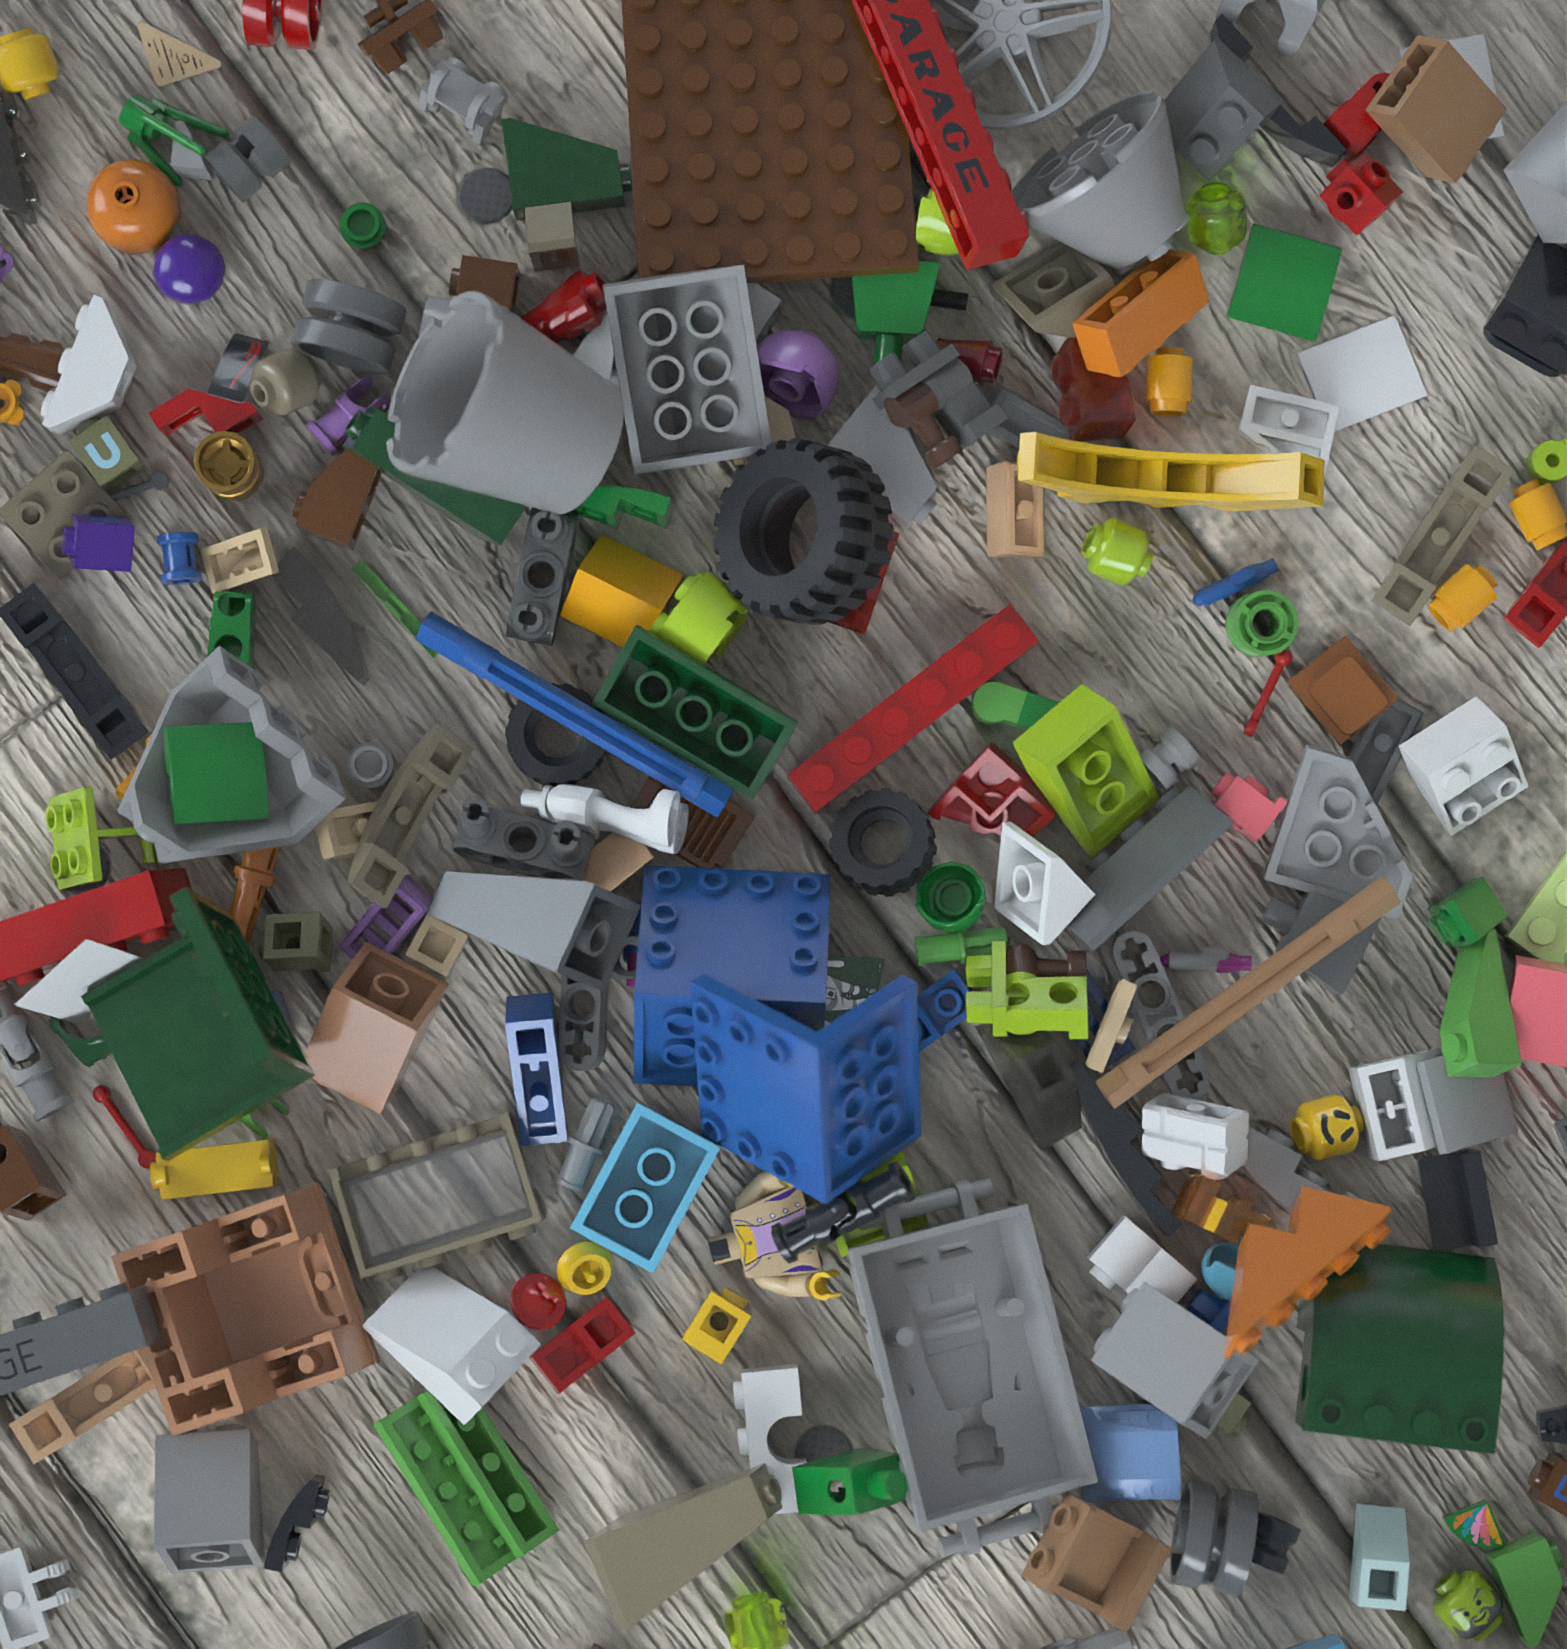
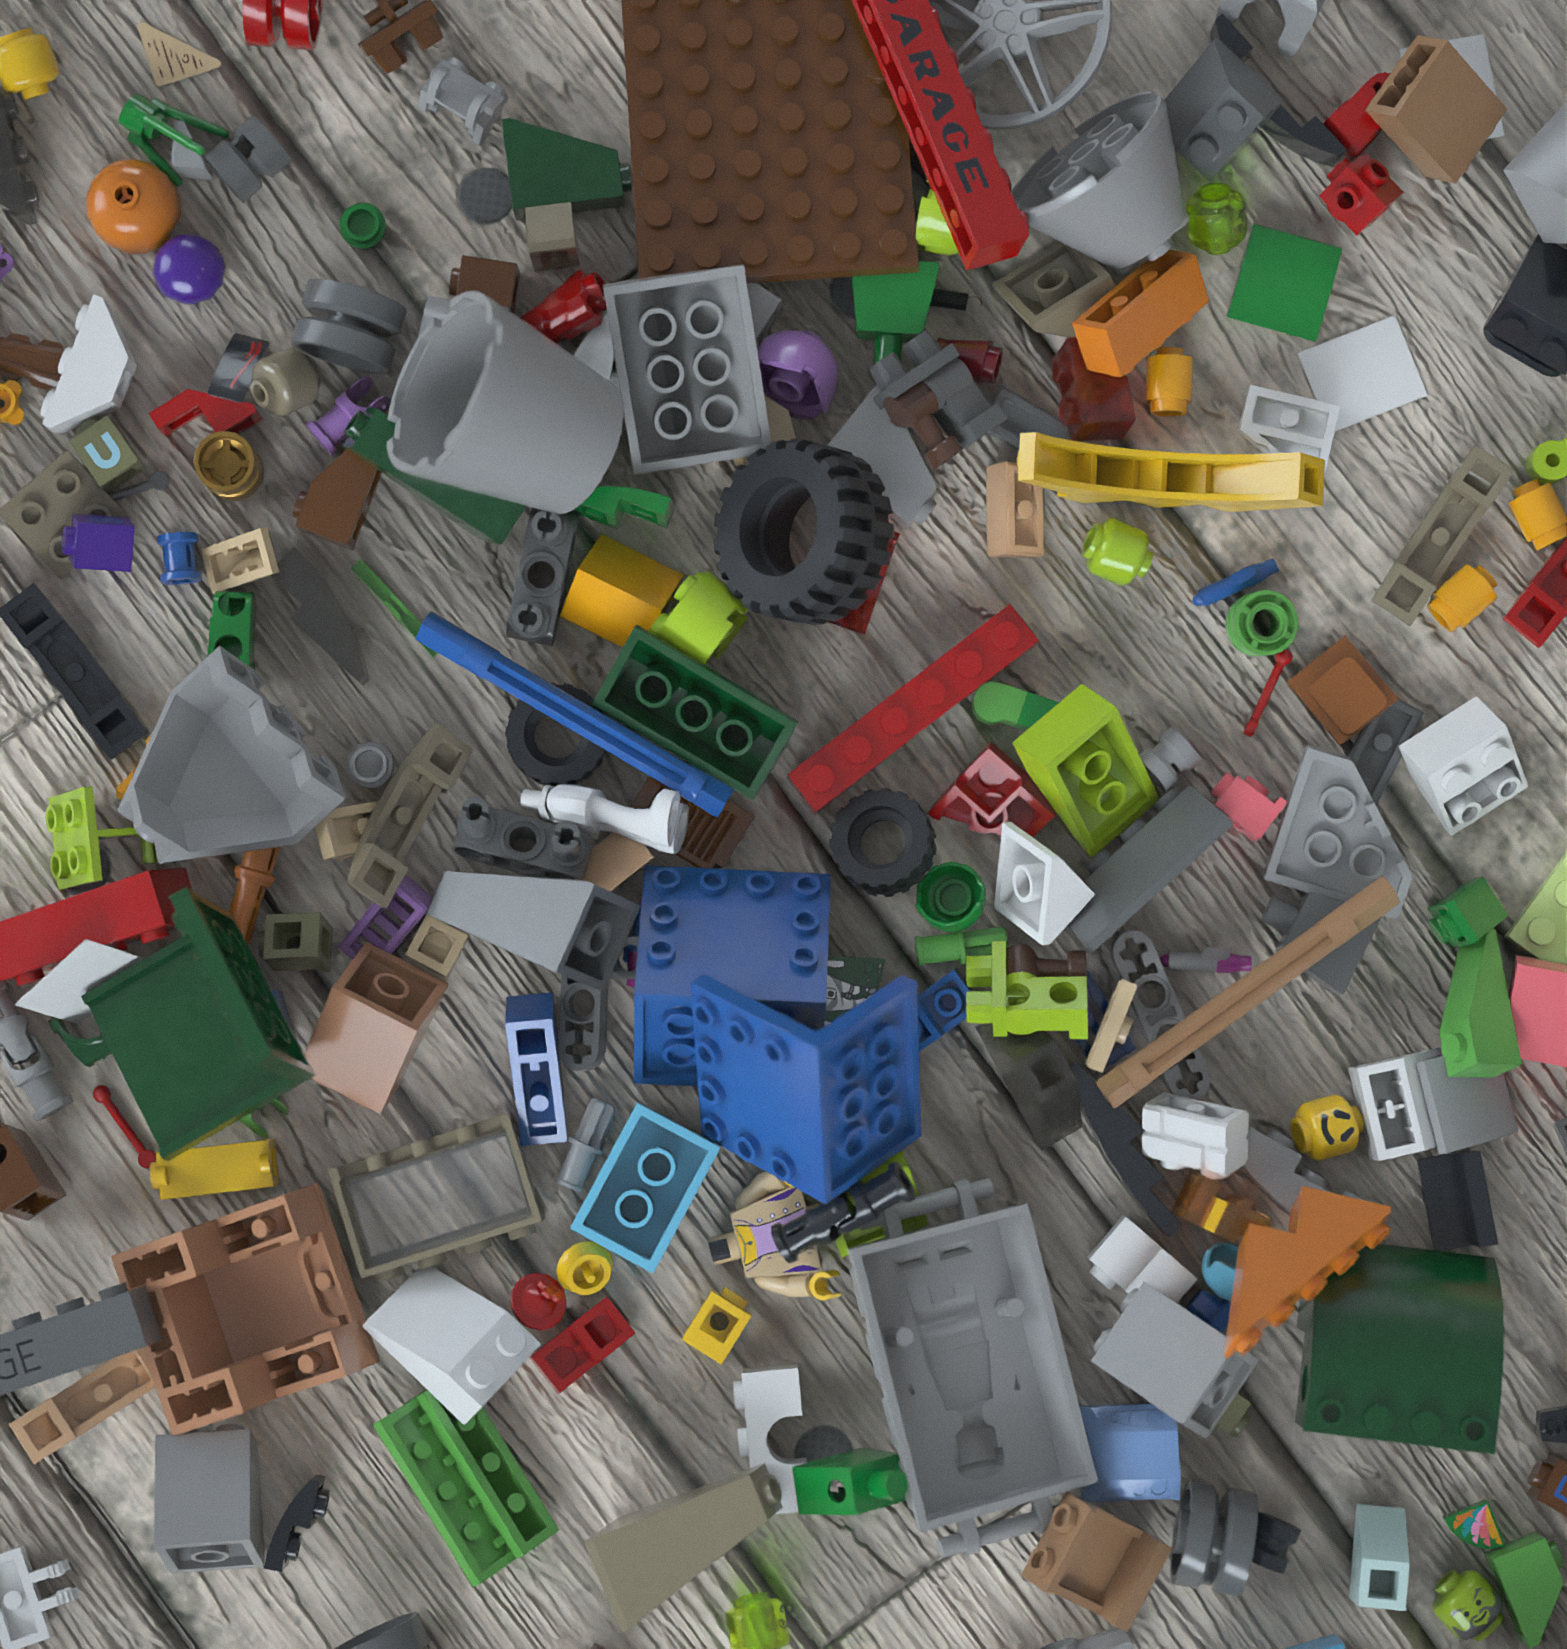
(215, 773): green slope -> none

